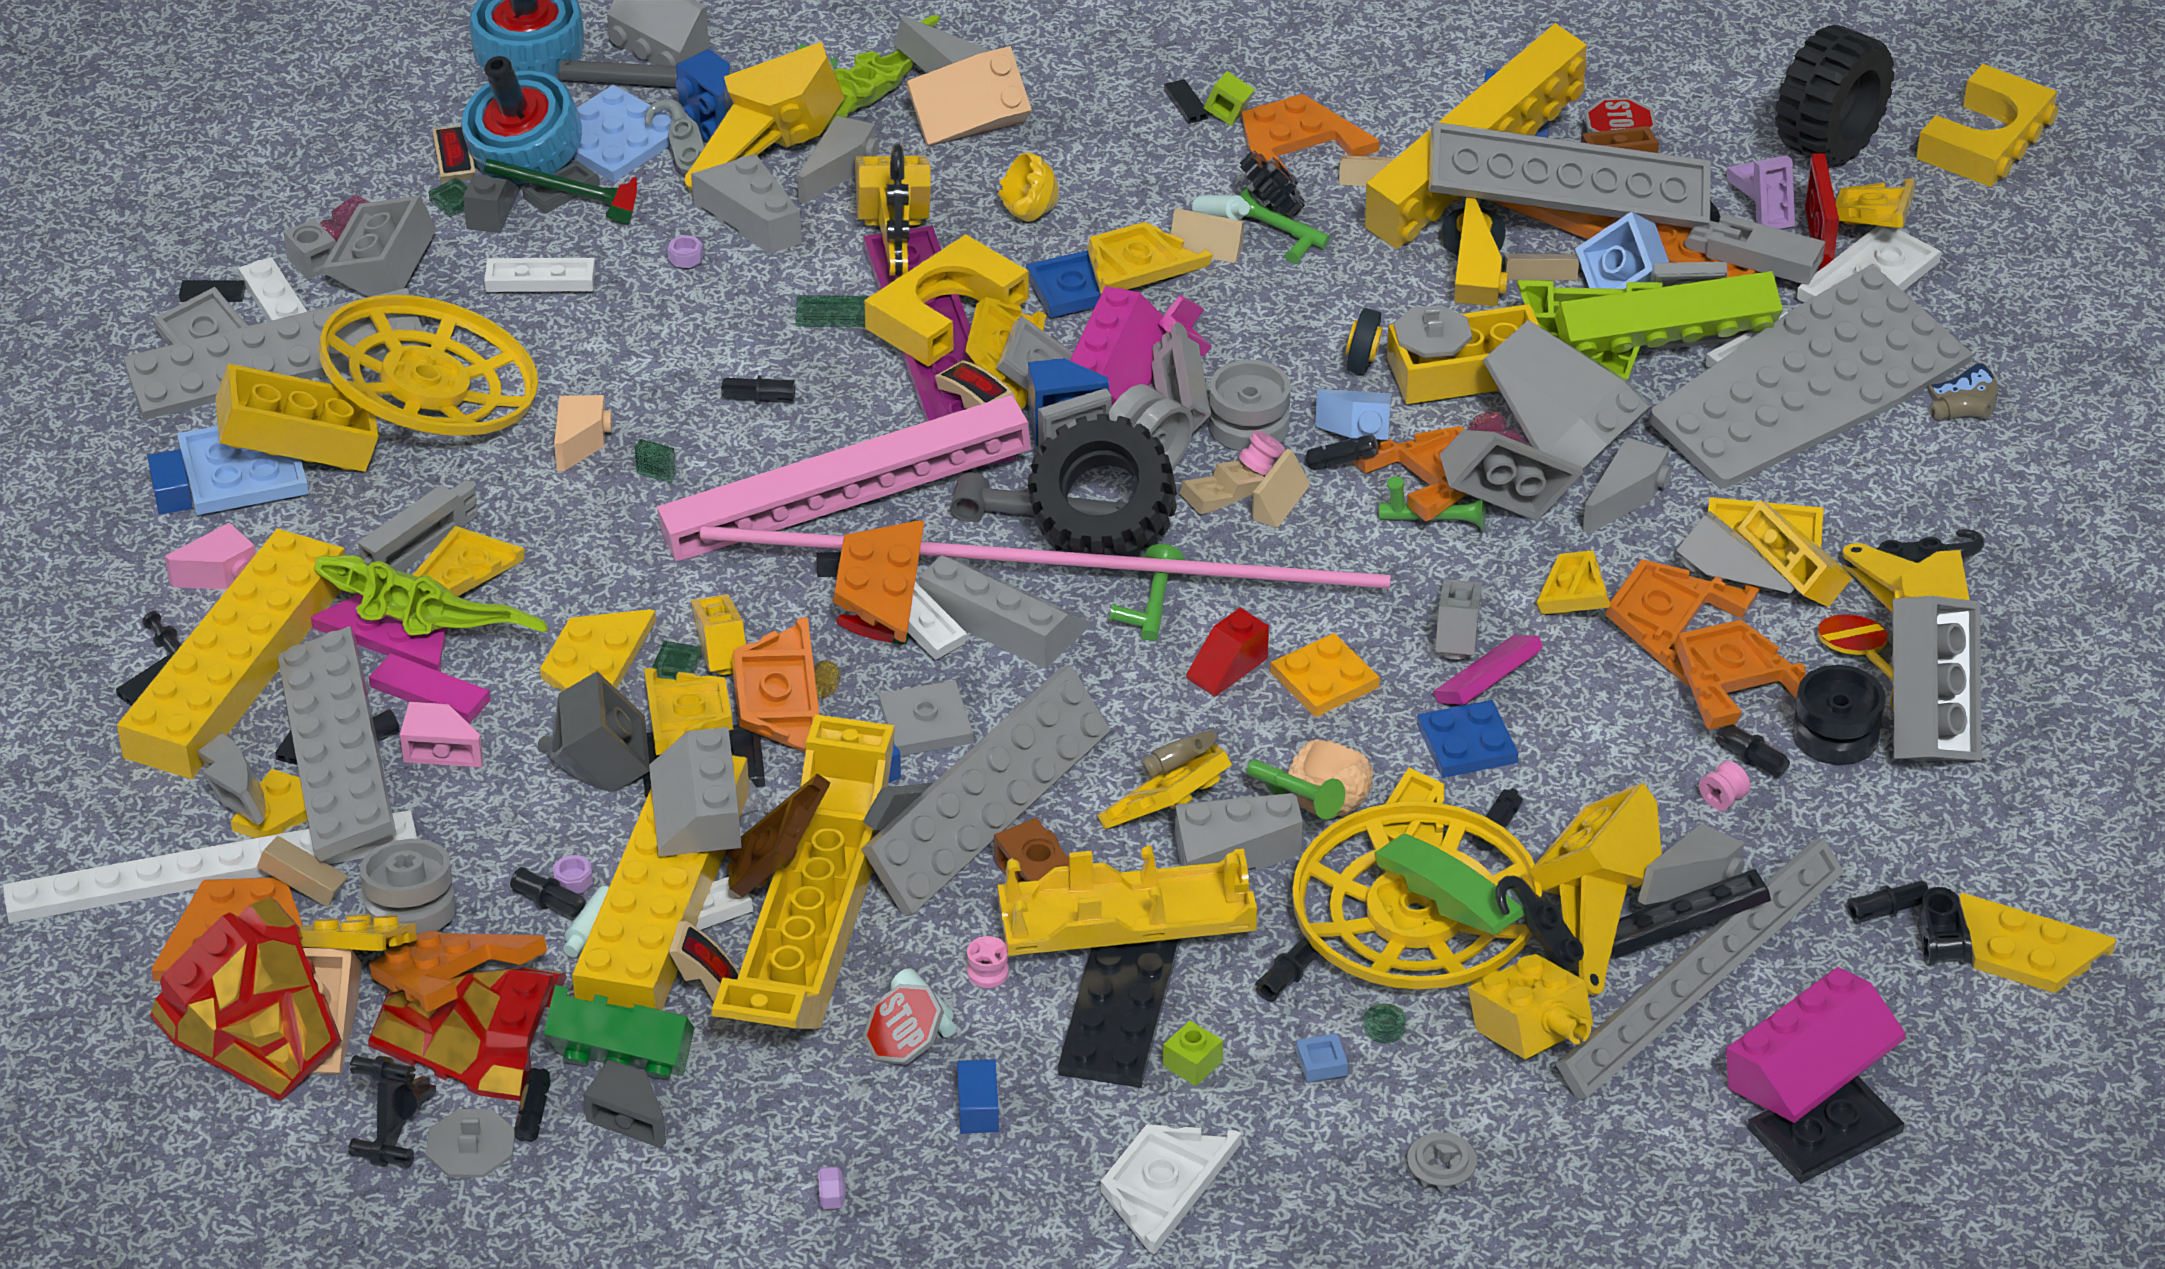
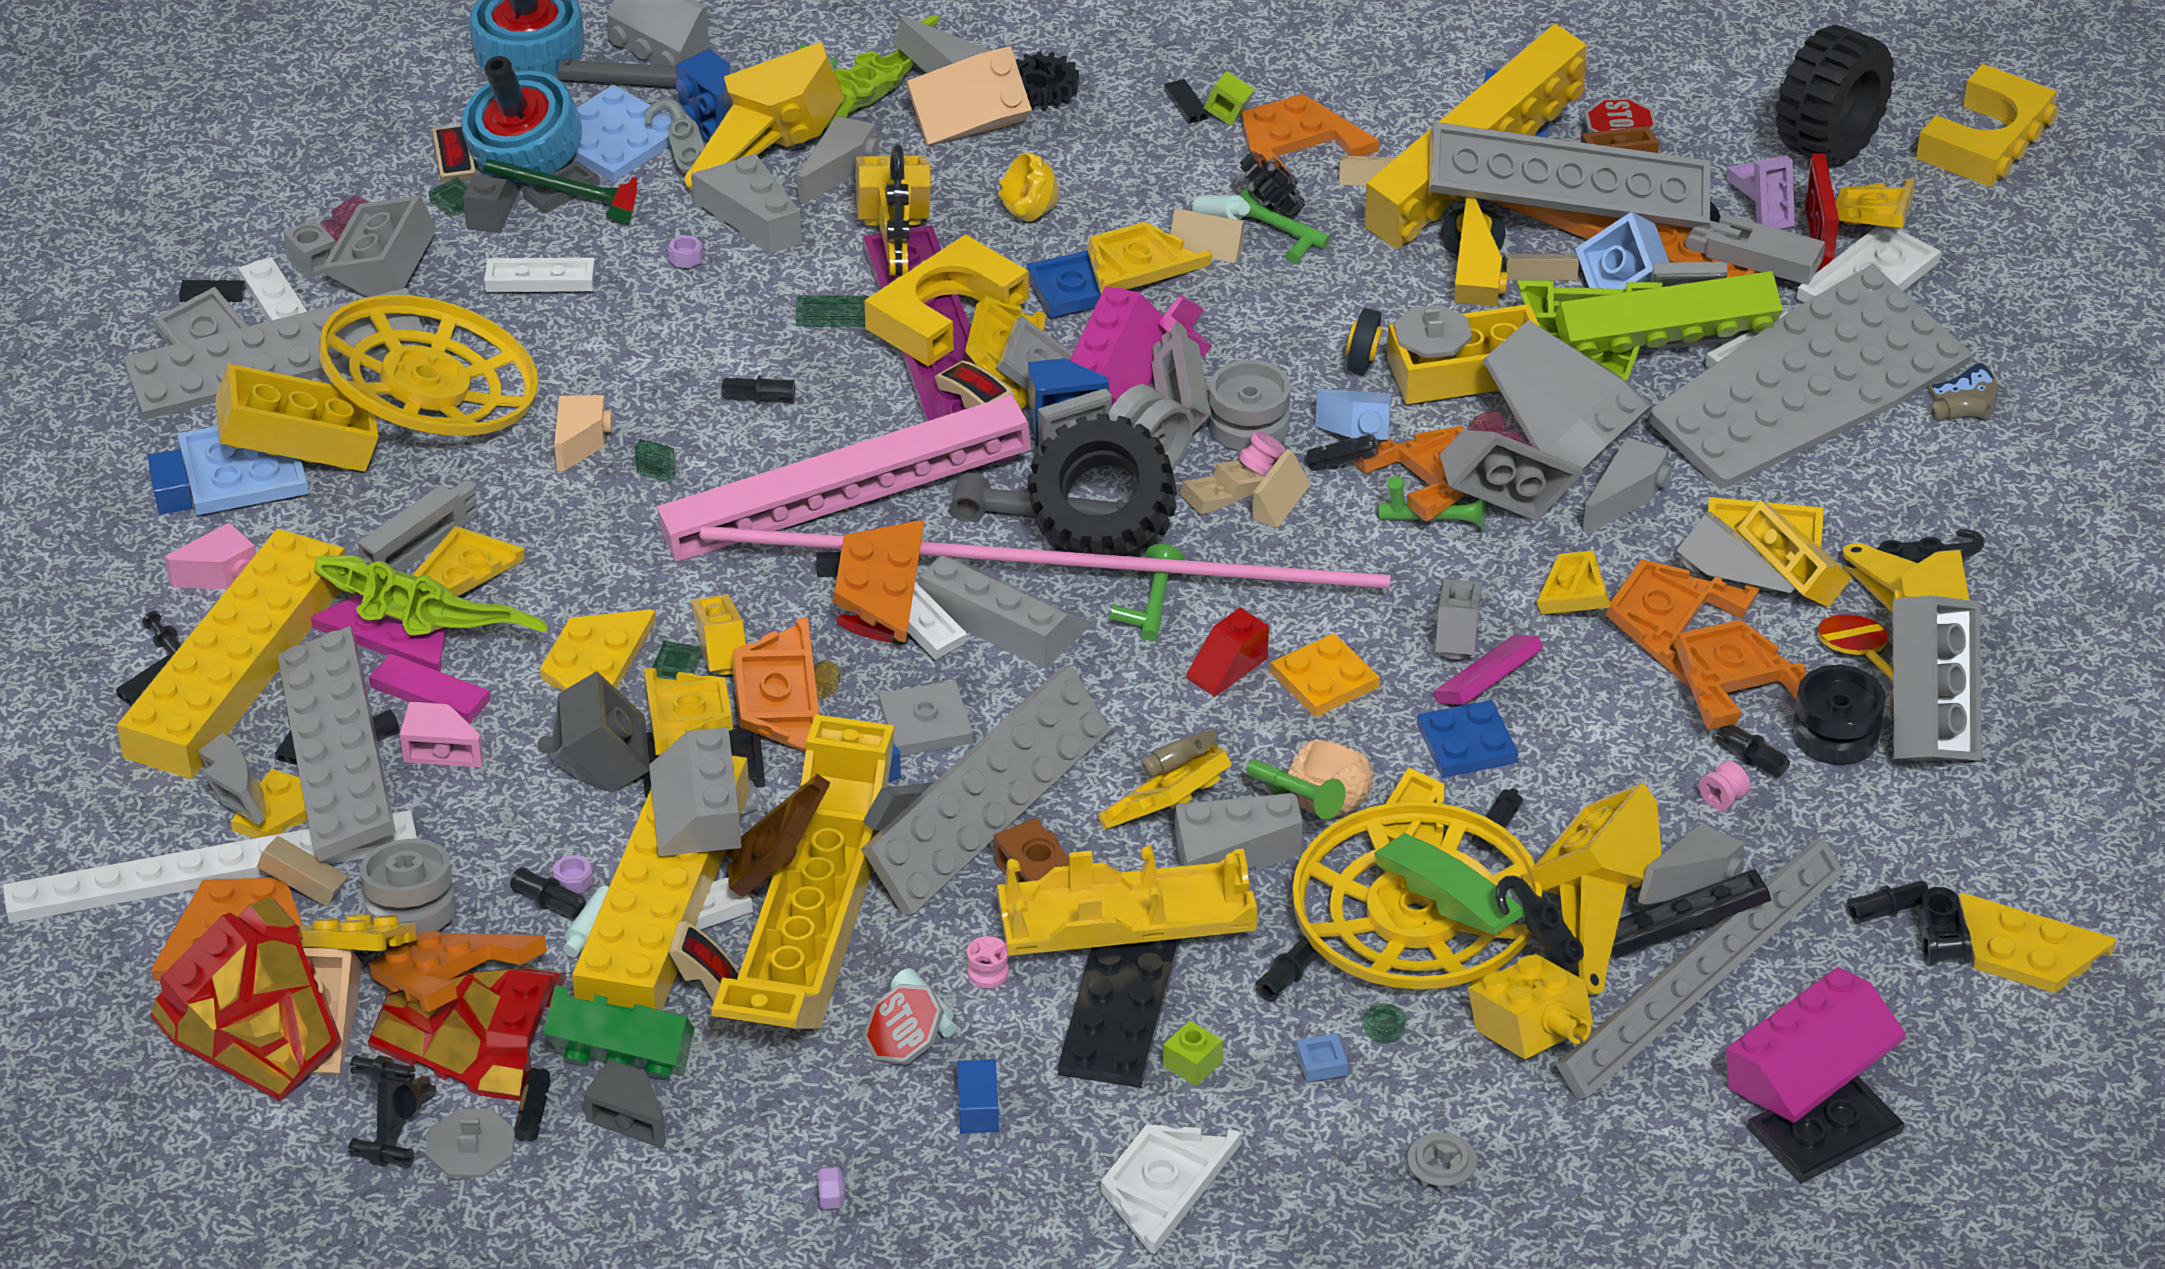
(1048, 78): none -> black gear

